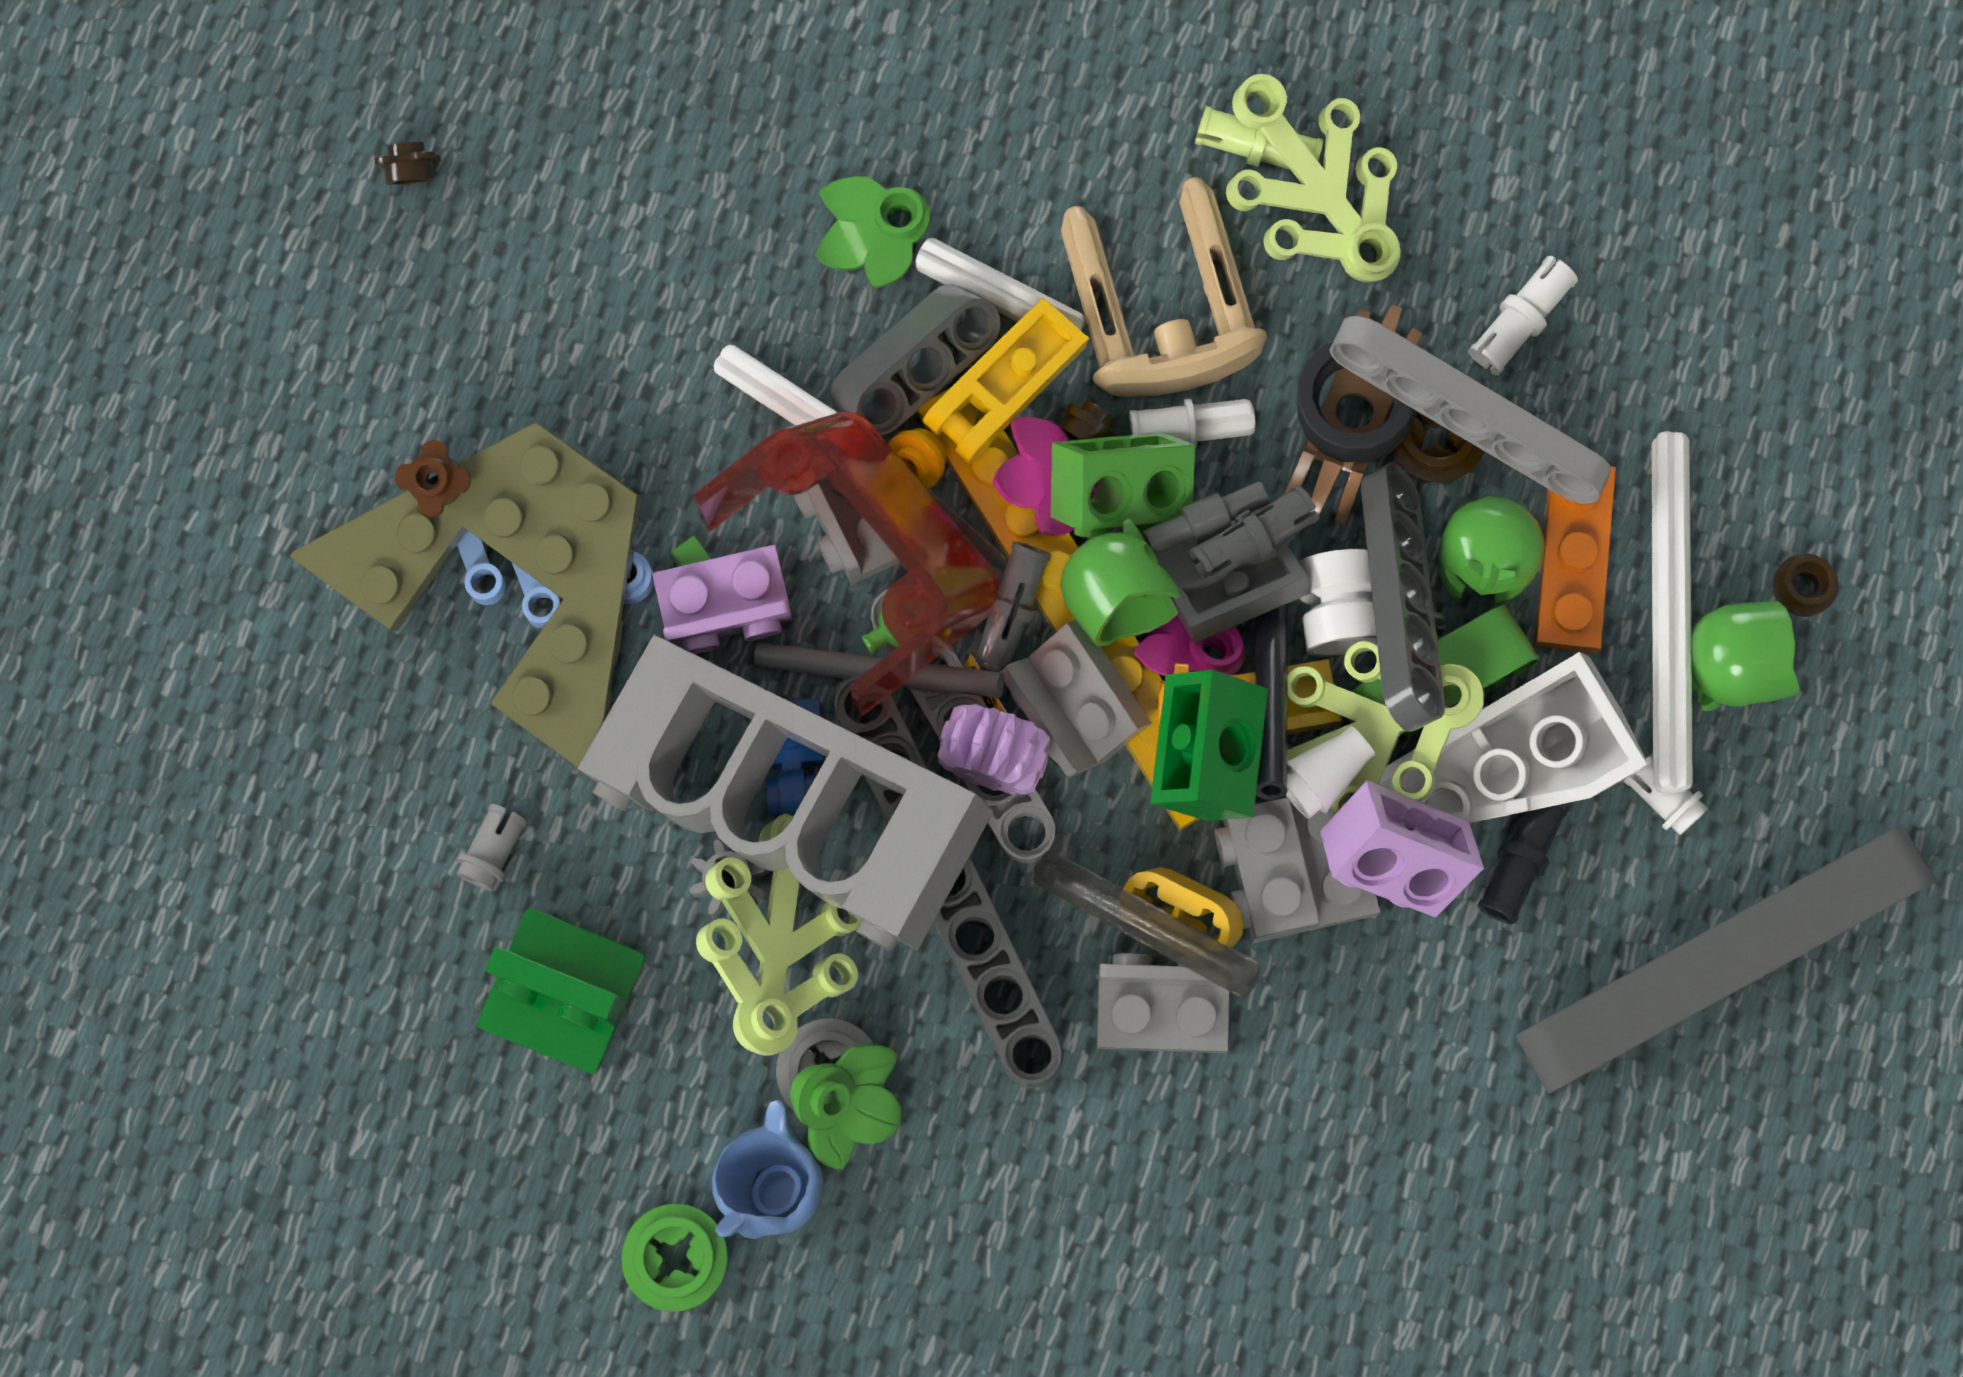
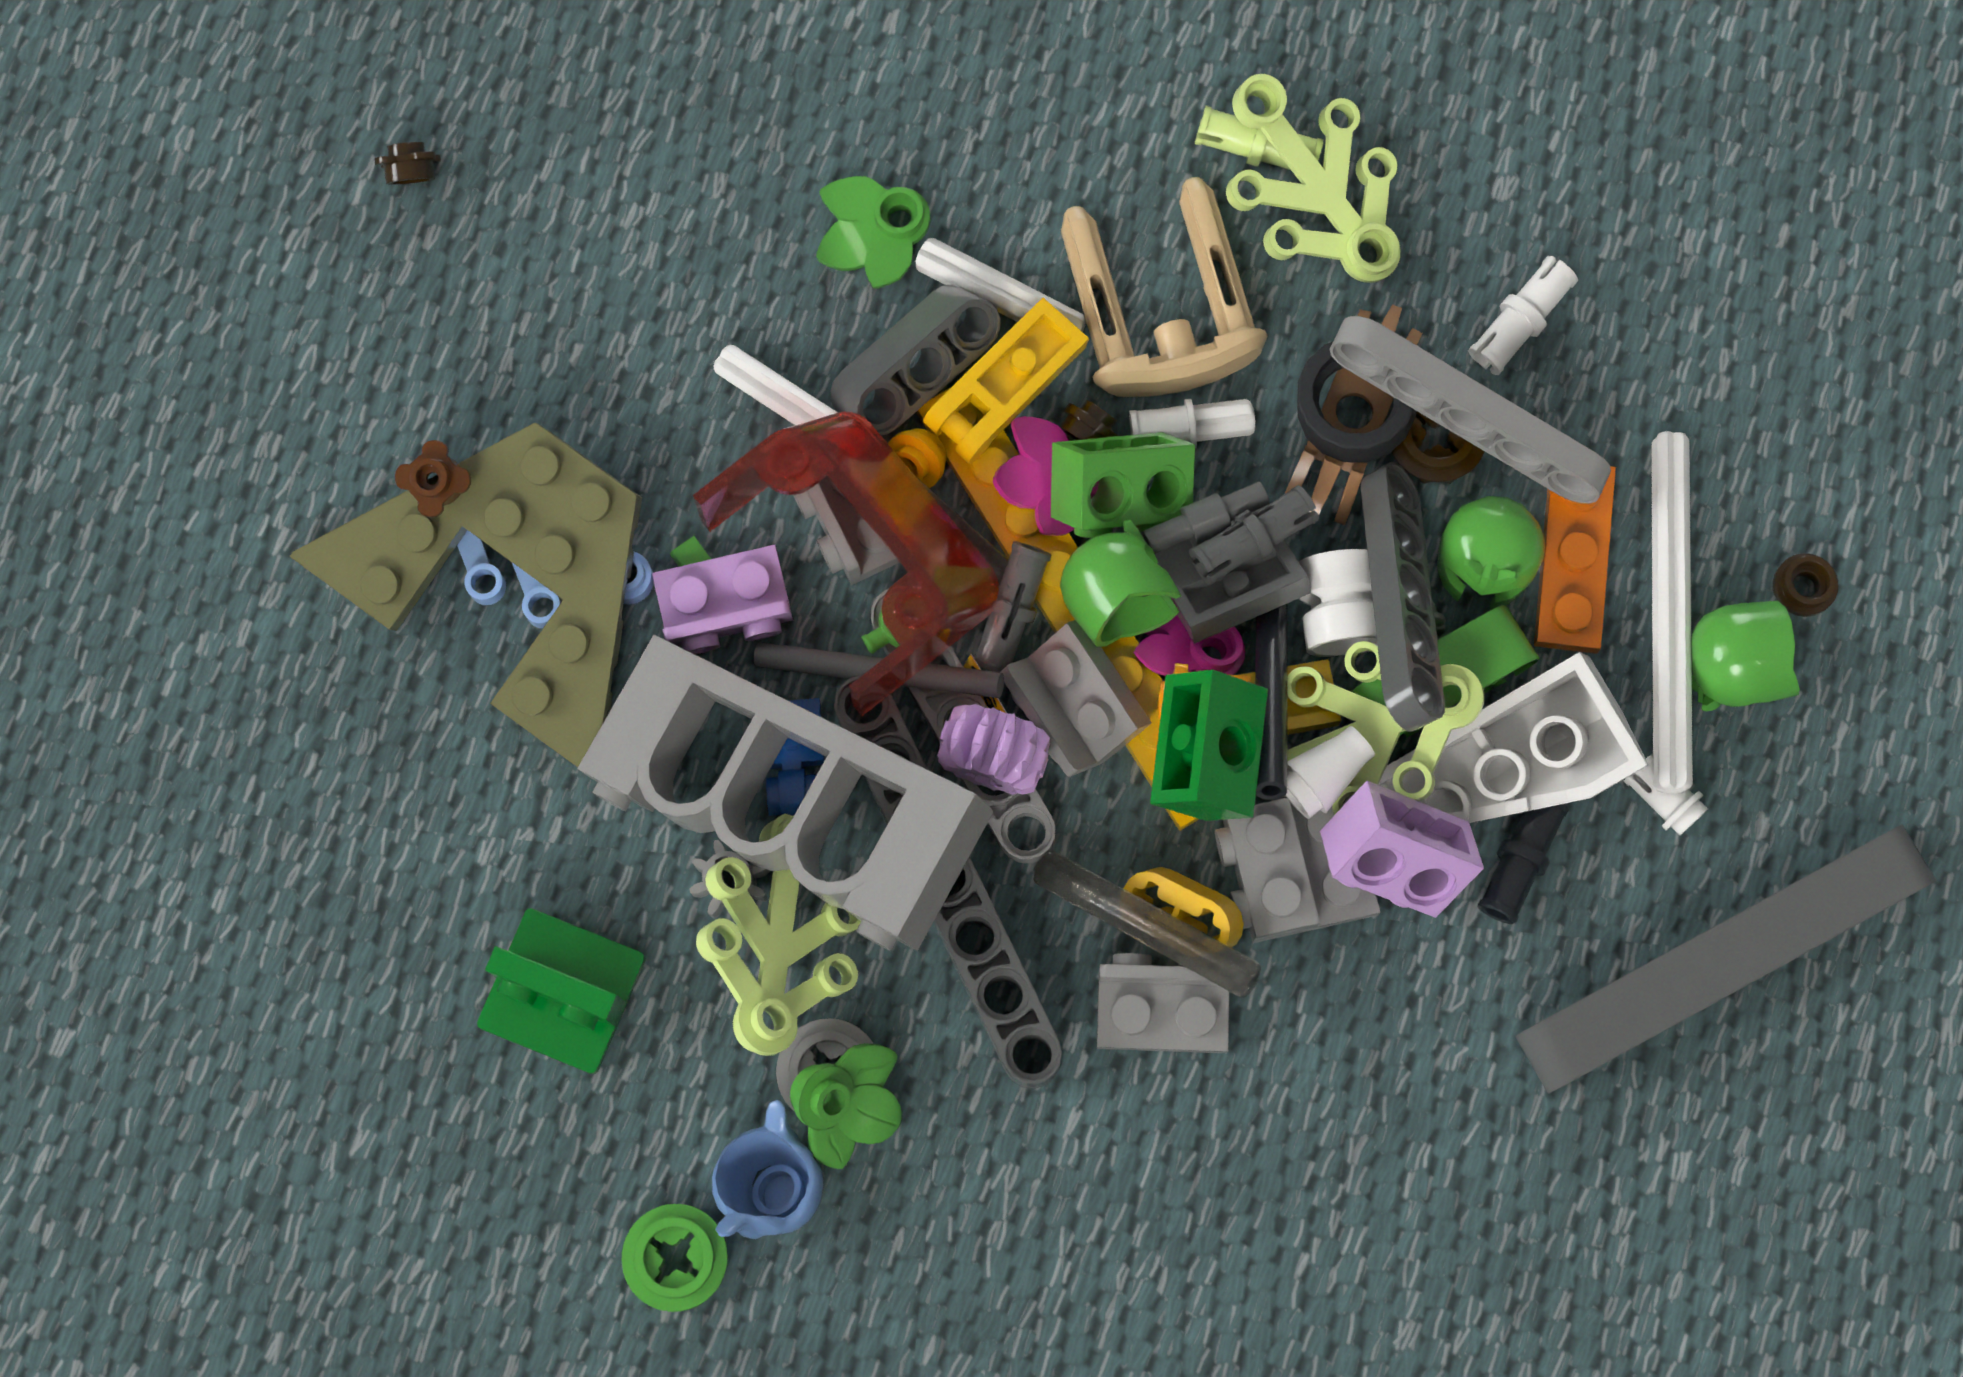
(490, 851): light grey pin -> none

